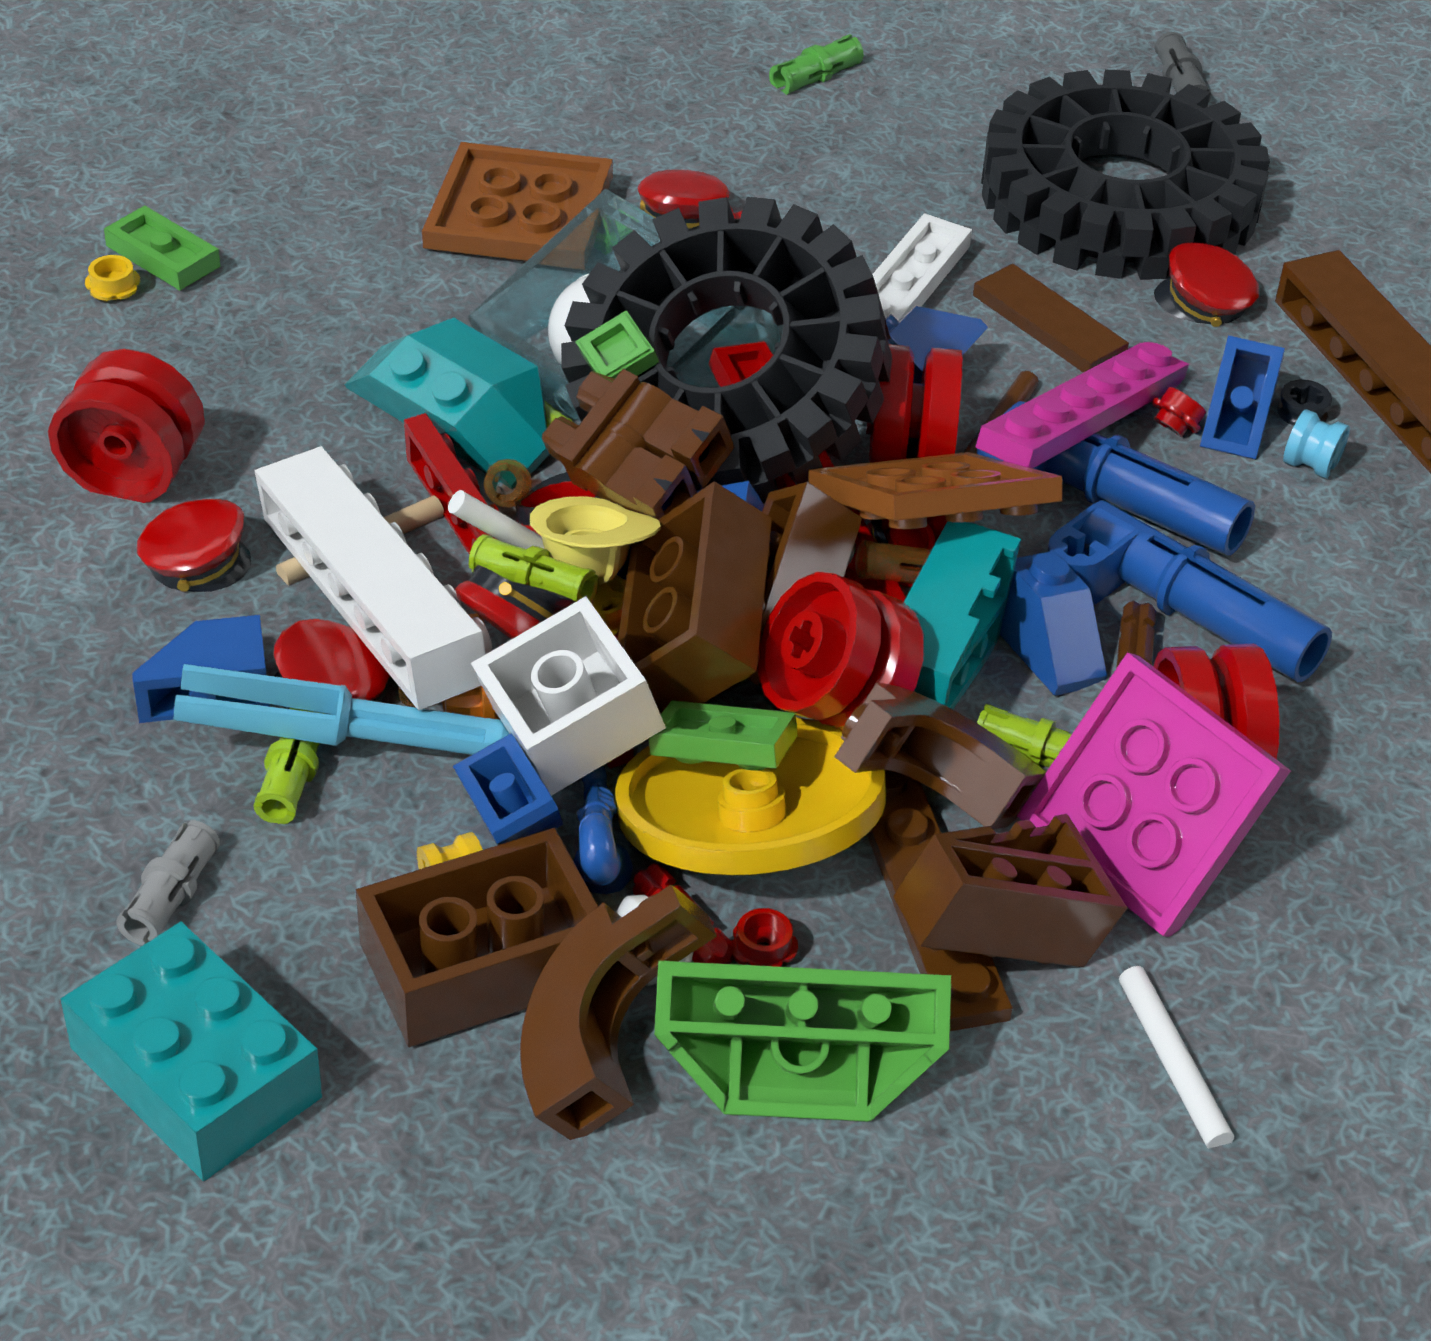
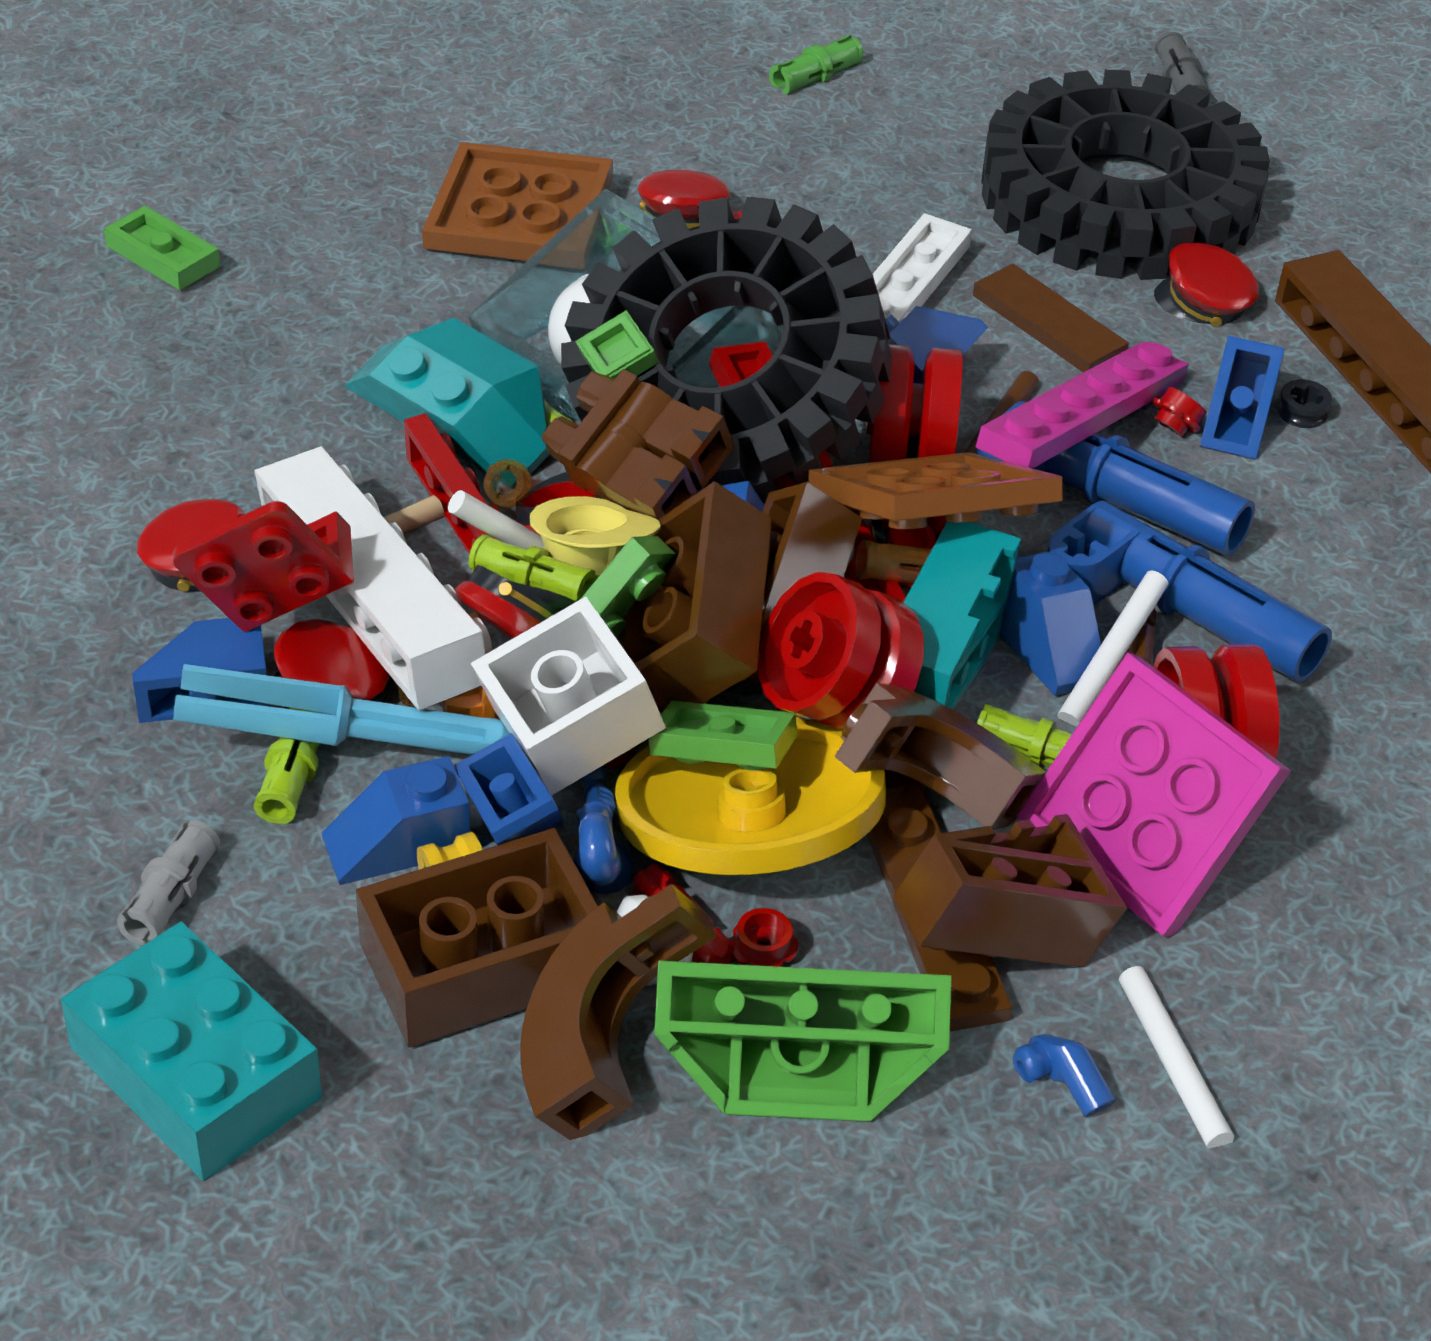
(112, 278): yellow plate -> none
(126, 426): red wheel -> none
(268, 563): none -> red bracket
(395, 817): none -> blue slope
(629, 577): none -> bright green plate
(1065, 1063): none -> blue arm
(1113, 647): none -> white bar
(1316, 443): medium azure wheel -> none

